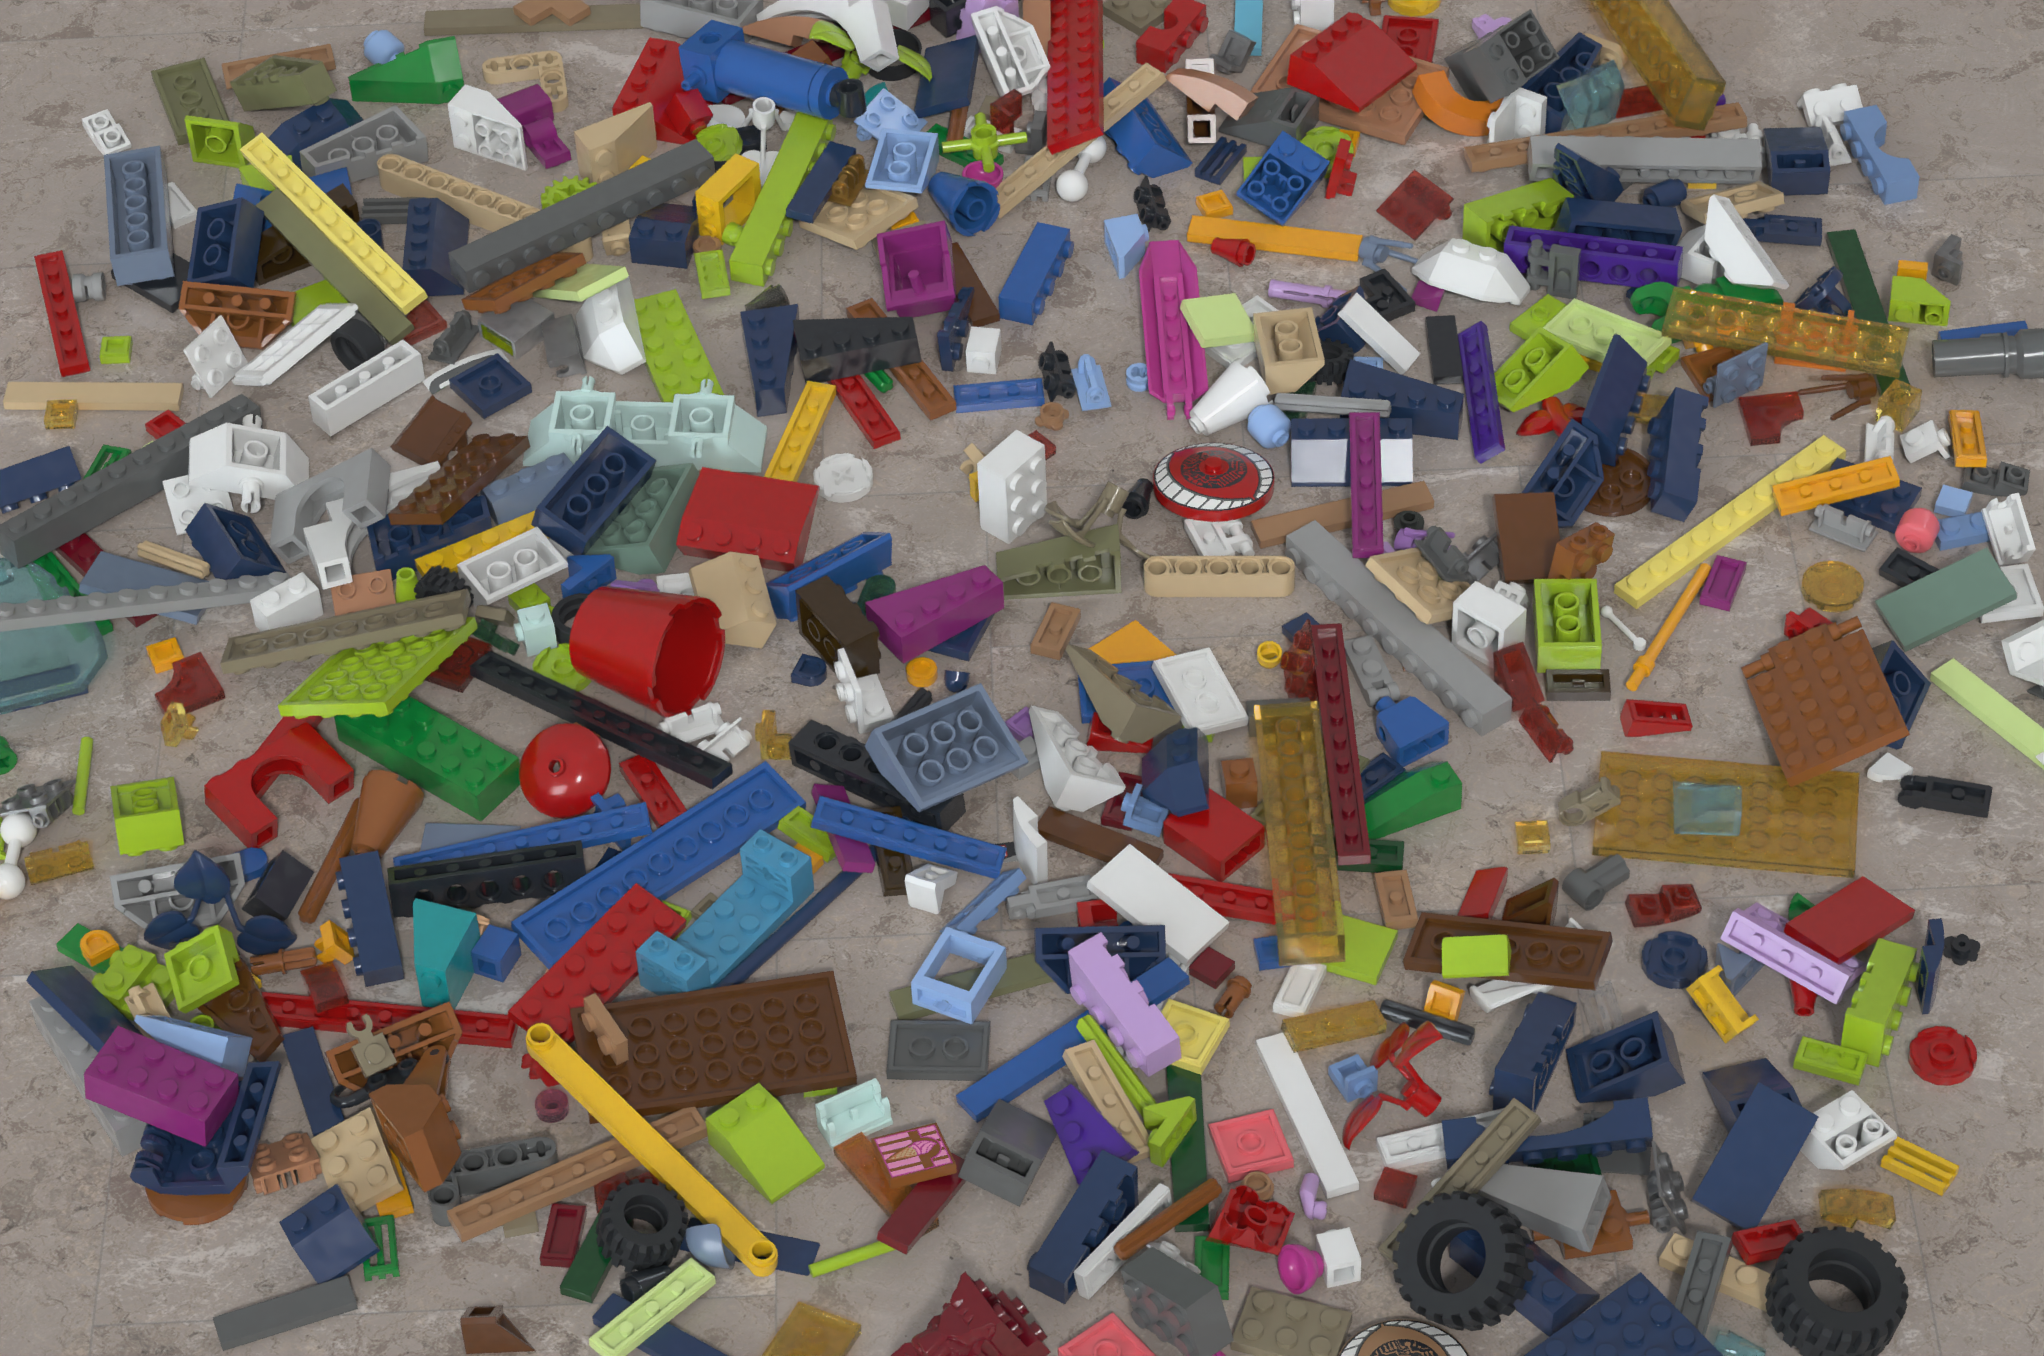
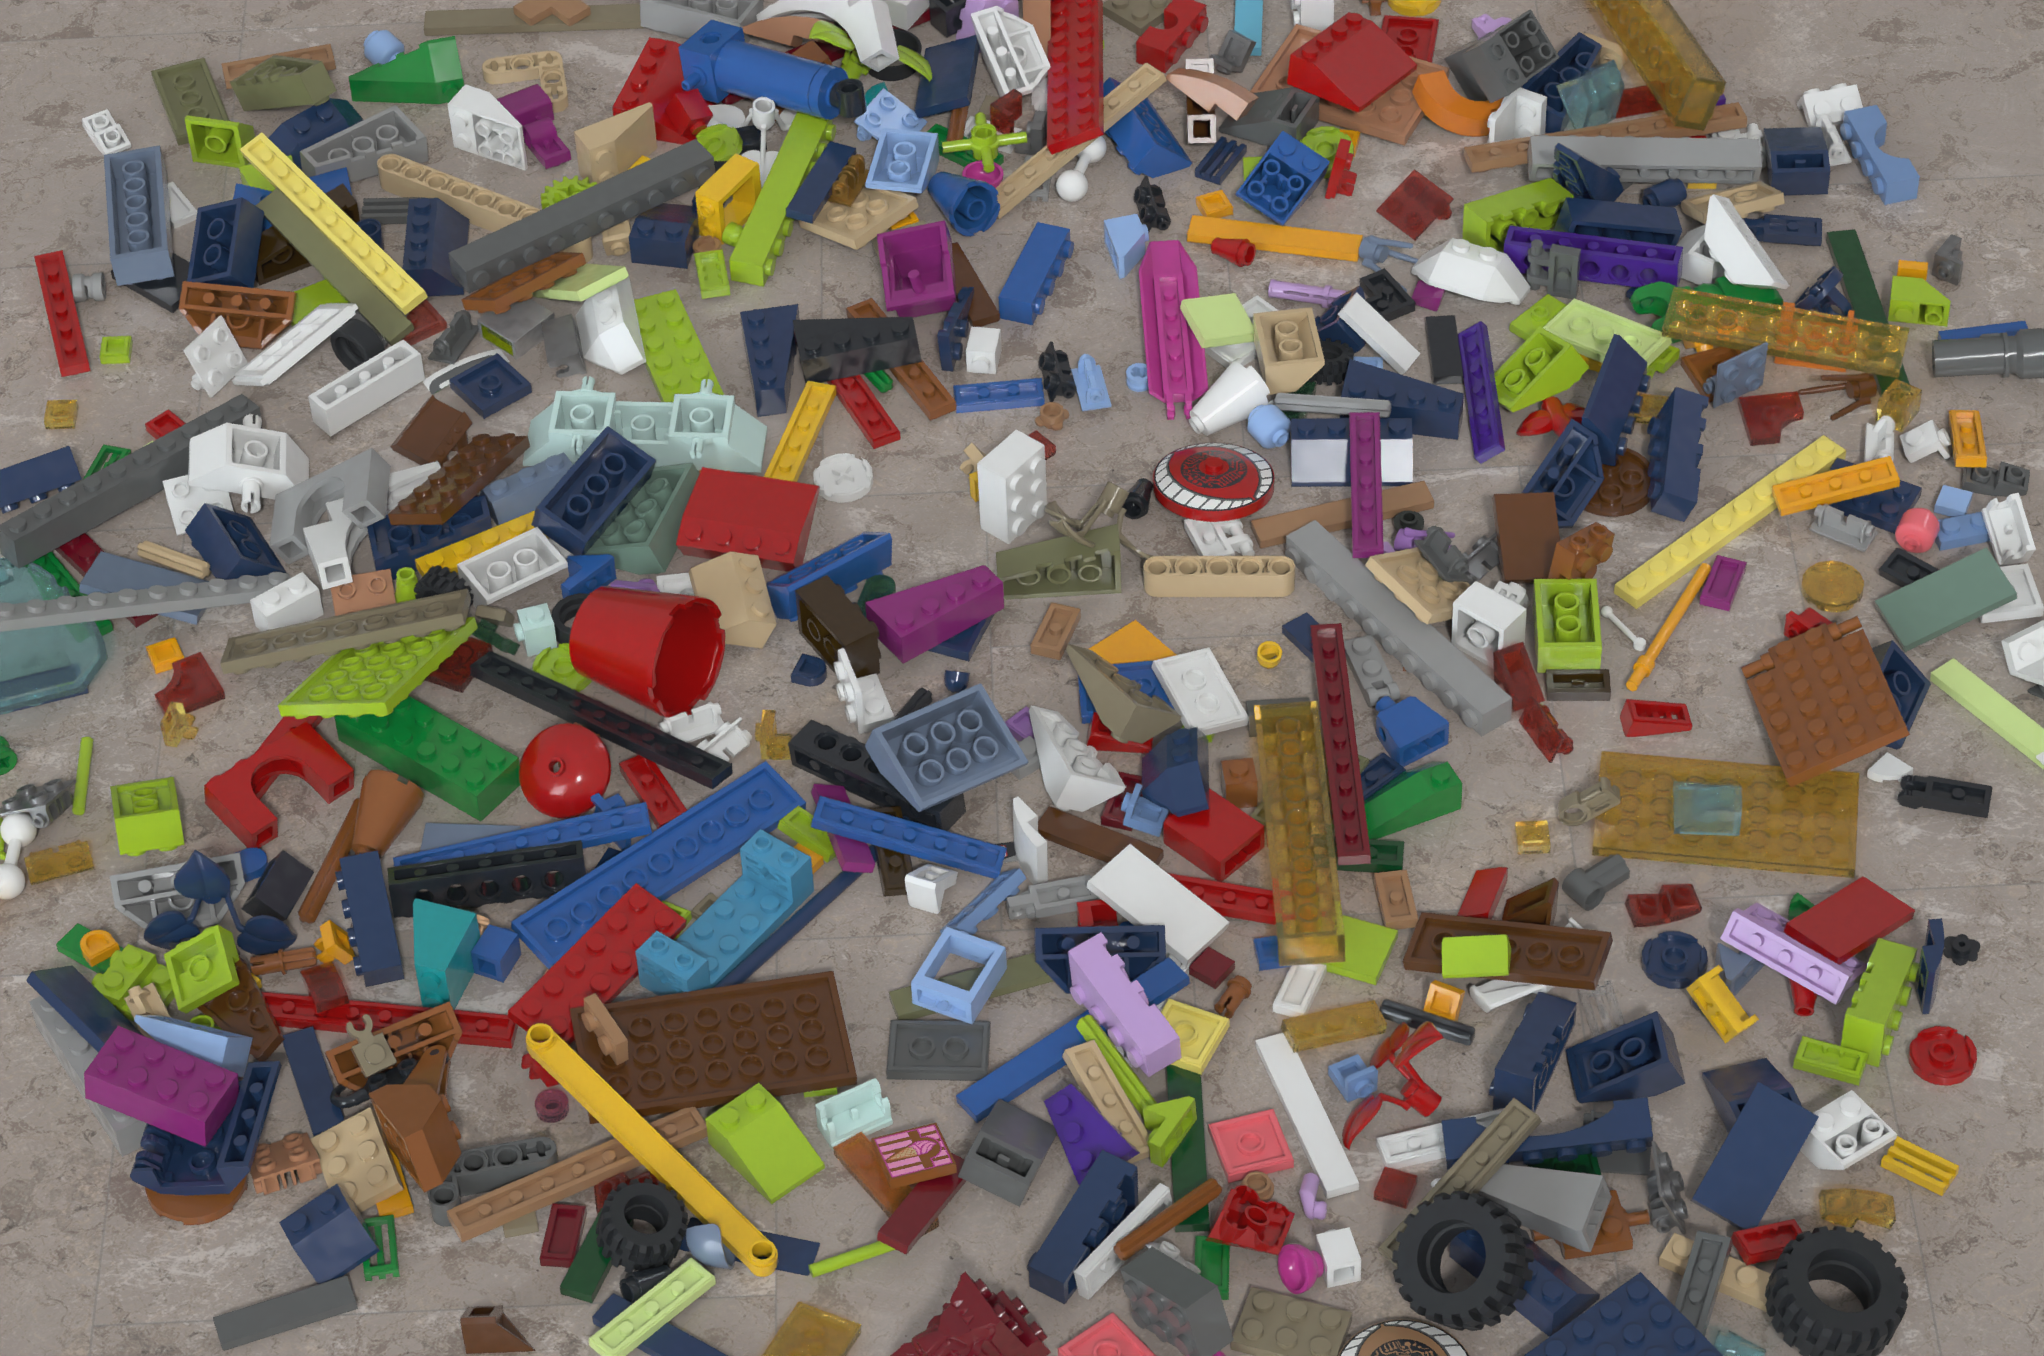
(95, 395): tan tile -> none
(529, 597): lime plate -> none
(770, 297): clear smoke cone -> none
(921, 672): light orange tile -> none
(1300, 665): clear red hinge -> none

